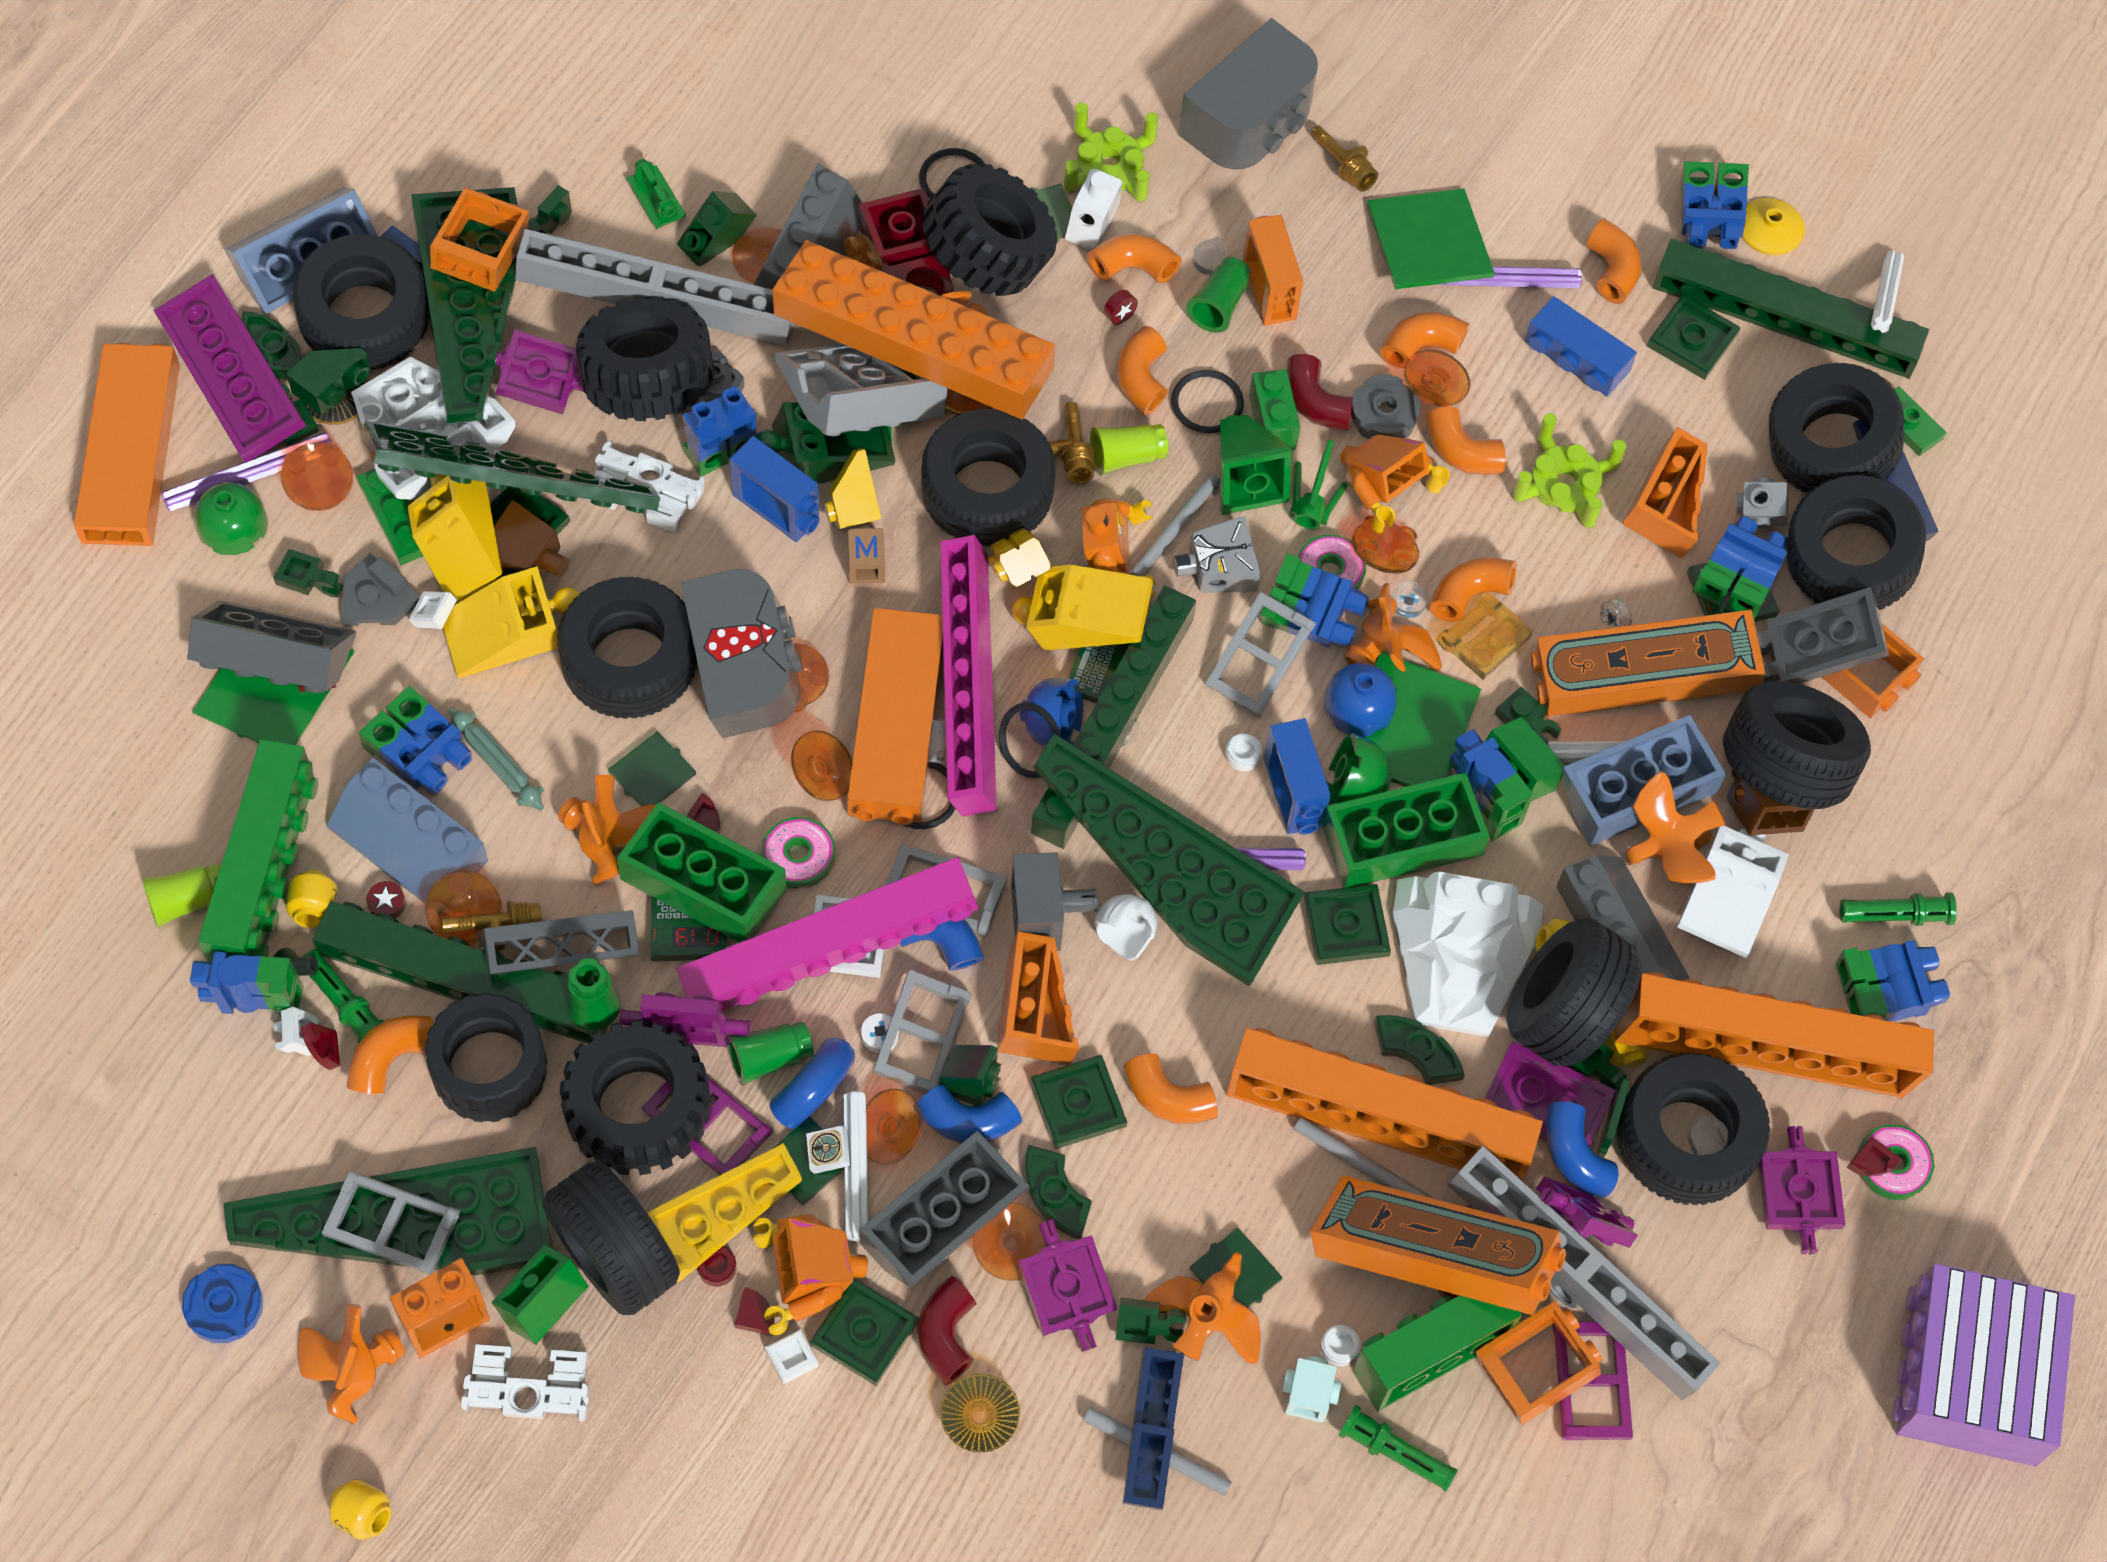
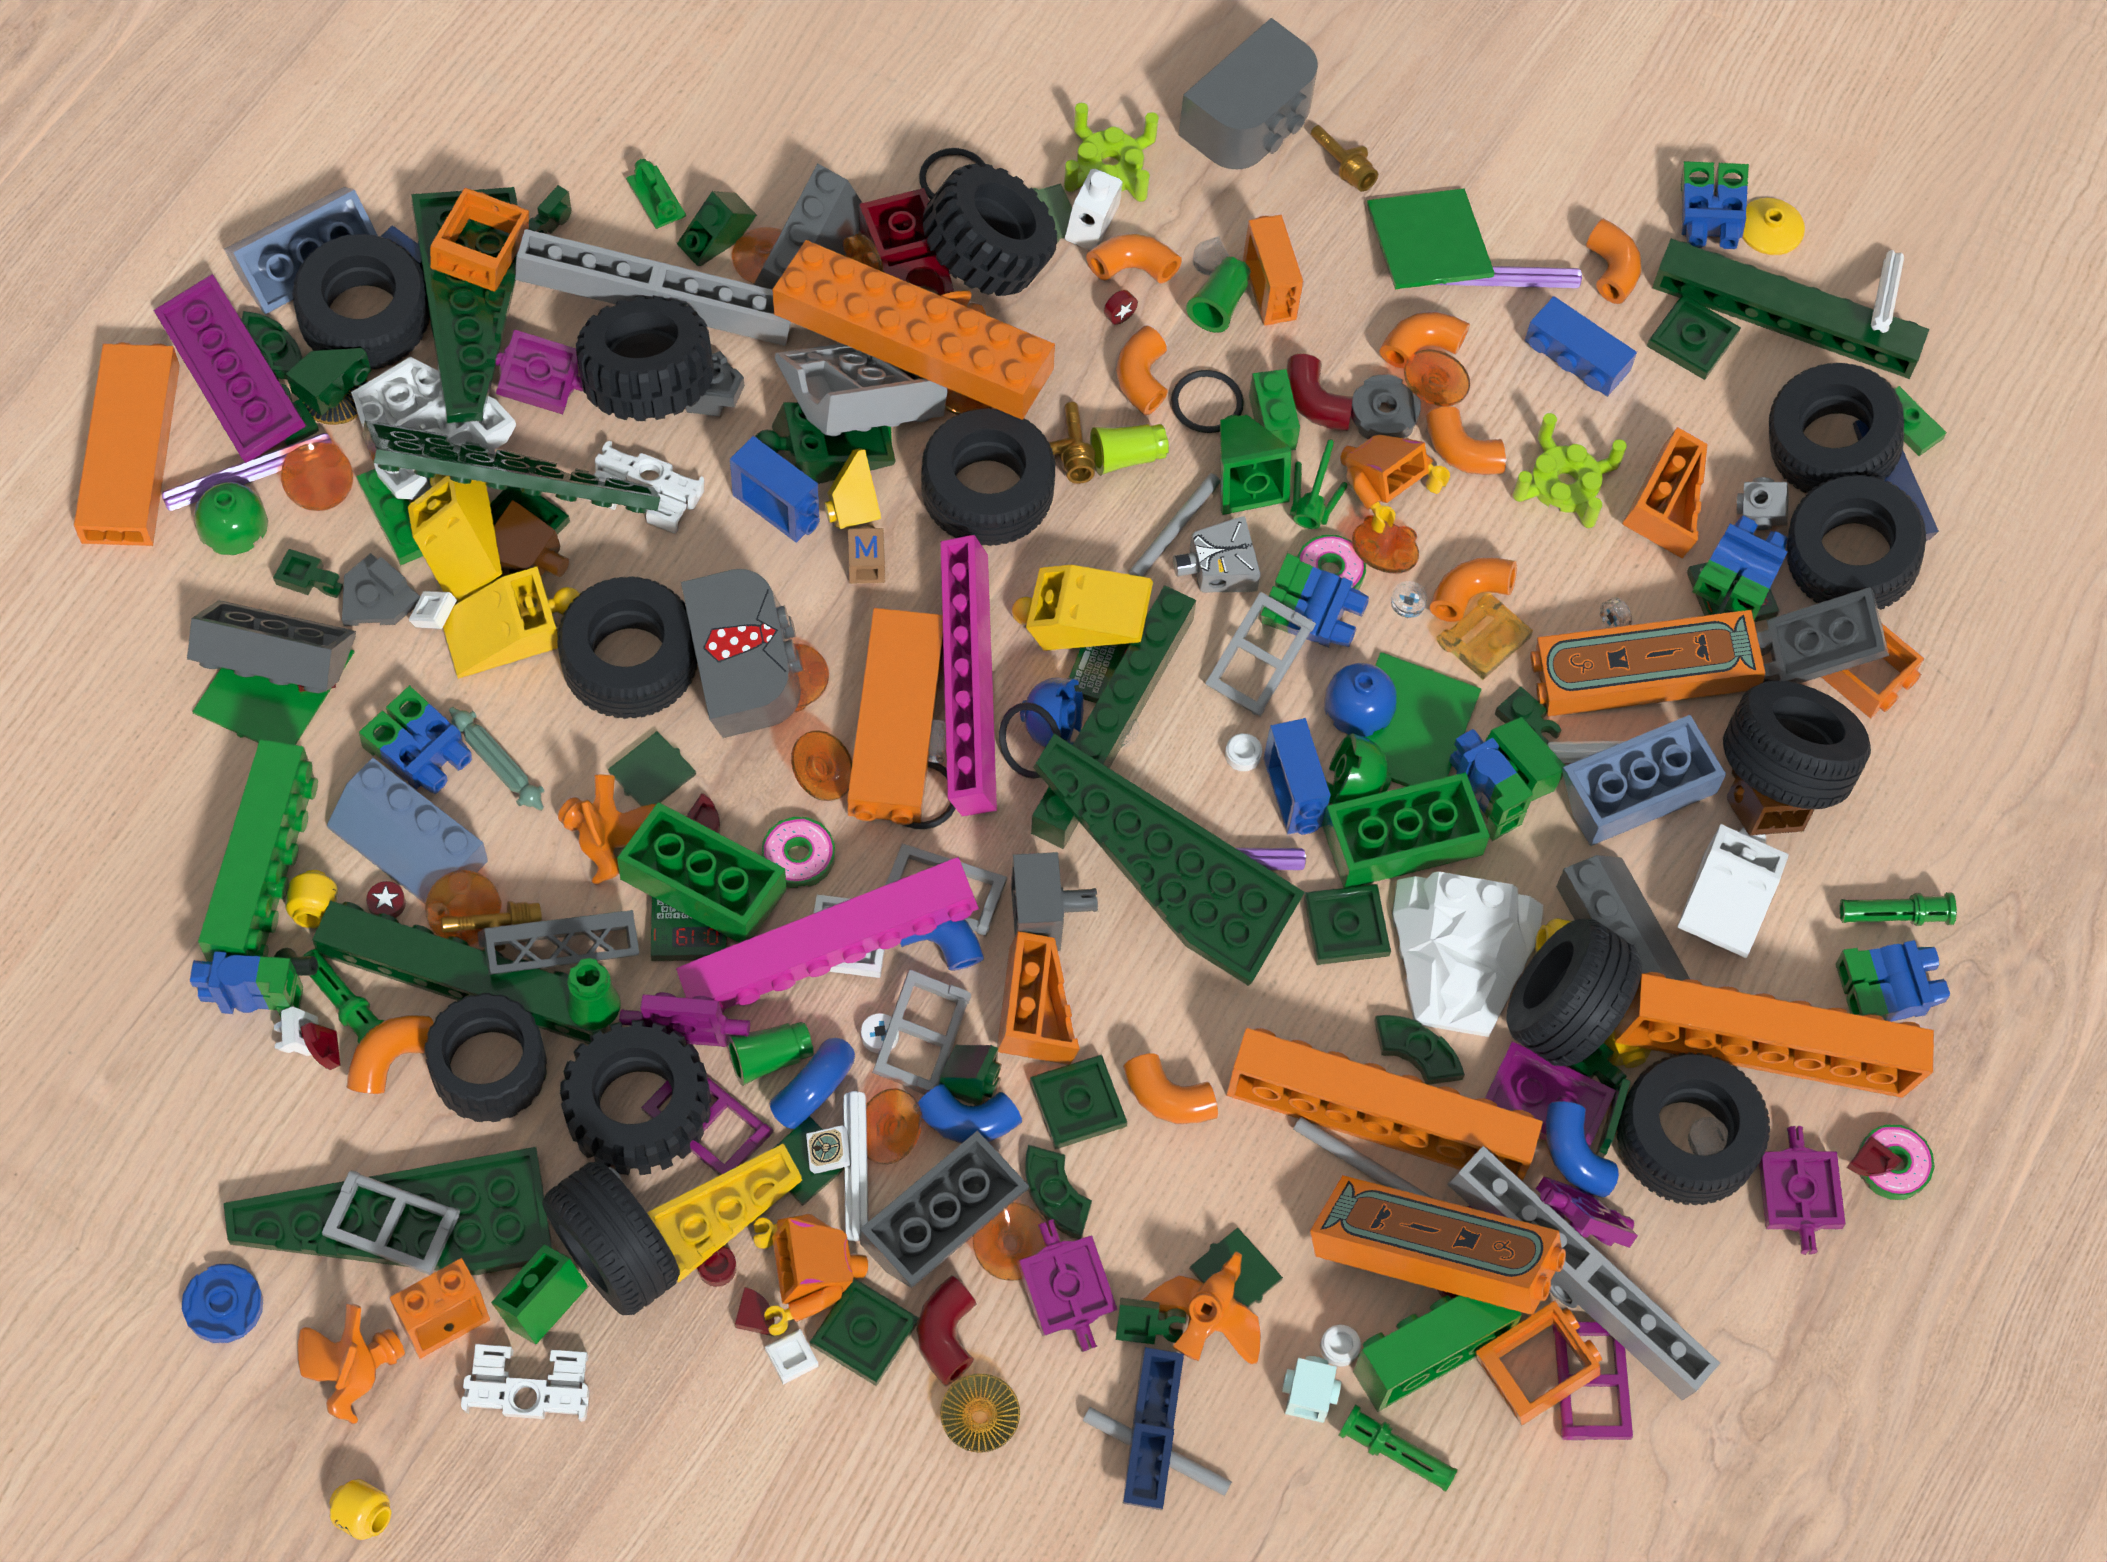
(180, 892): lime plant -> none
(717, 429): blue hips -> none
(1018, 558): brick -> none
(1107, 533): orange torso -> none
(1126, 924): white hair -> none
(1384, 636): orange animal -> none
(1673, 835): orange animal -> none
(1984, 1365): medium lavender brick -> none

